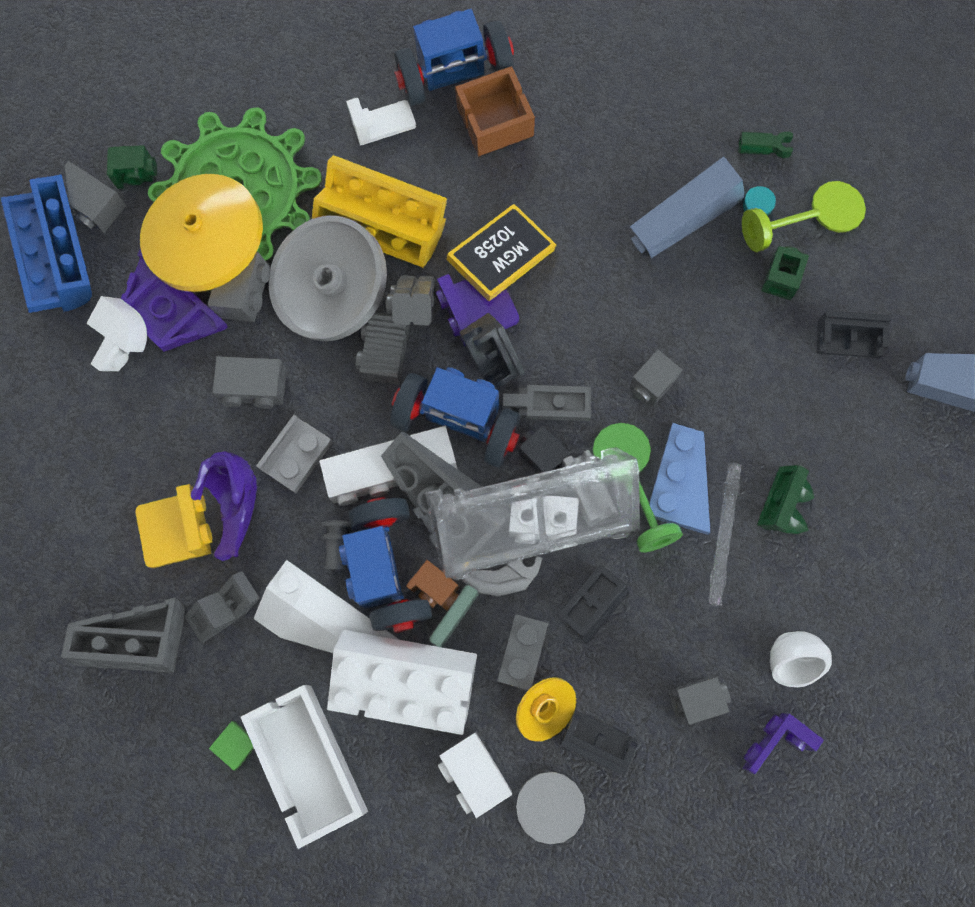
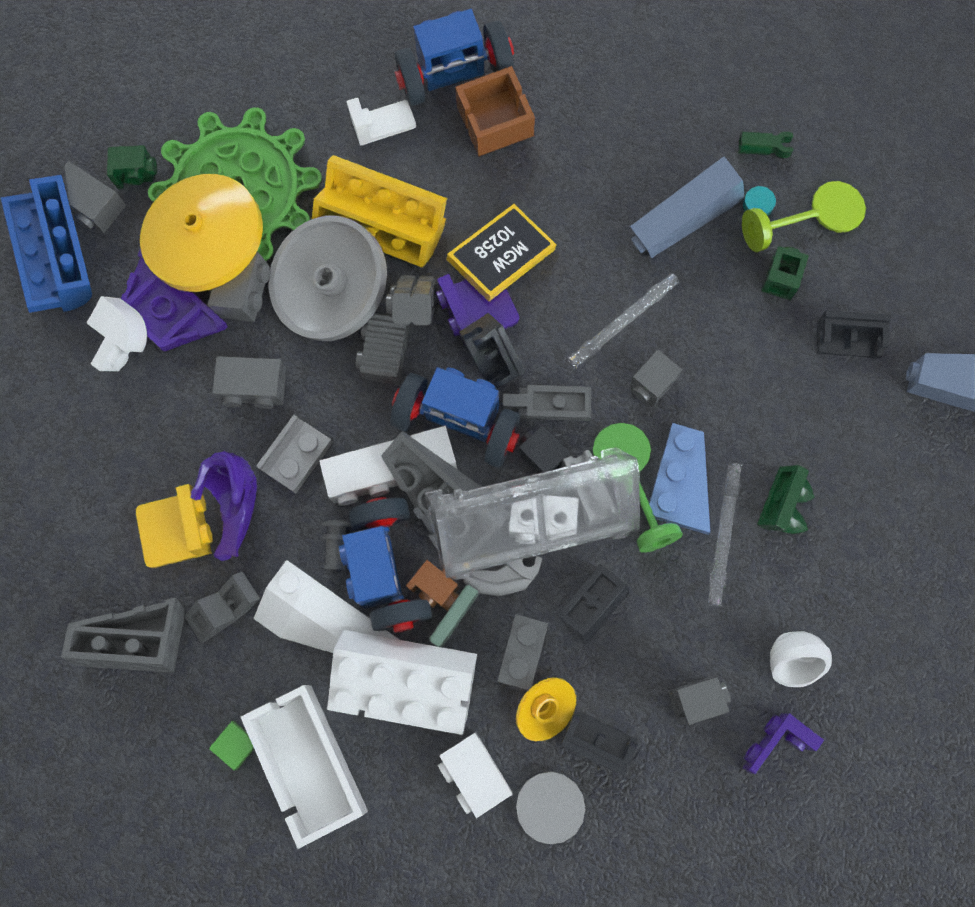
(652, 296): none -> clear piece

